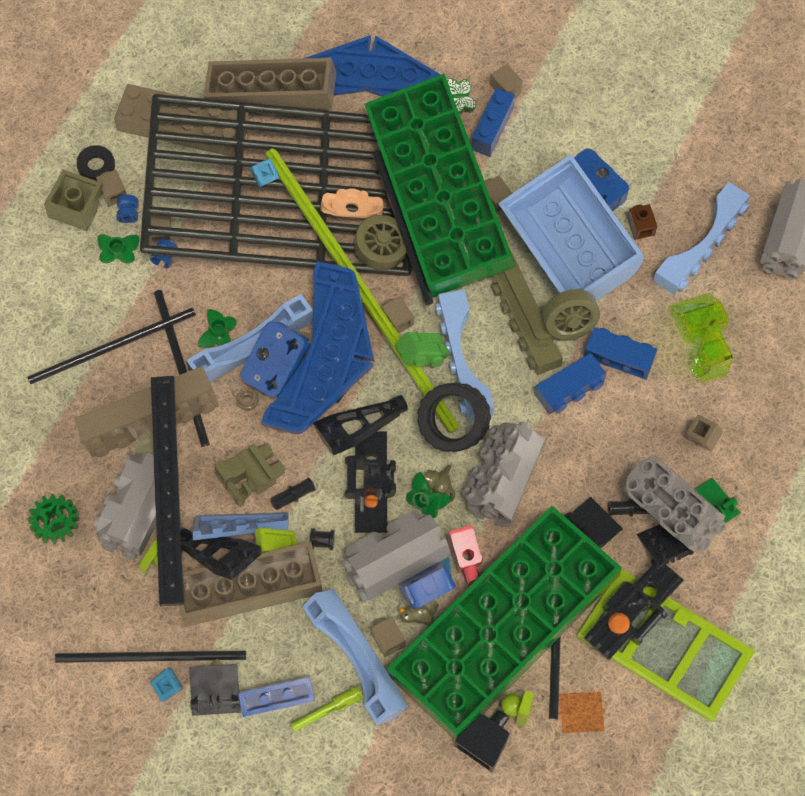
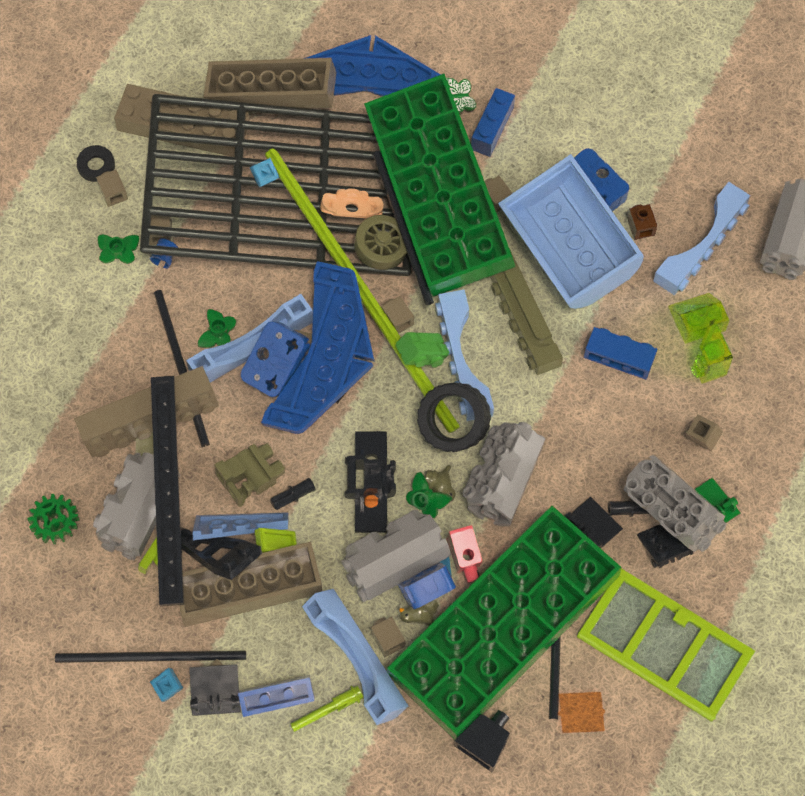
(74, 200): olive slope -> none
(111, 345): black piece -> none
(127, 209): blue wheel -> none
(247, 392): dark tan plate -> none
(322, 539): black bush -> none
(338, 440): black plate -> none
(506, 80): dark tan brick -> none
(519, 707): lime tile -> none
(570, 384): blue brick -> none
(571, 314): olive wheel -> none
(627, 604): black piece -> none

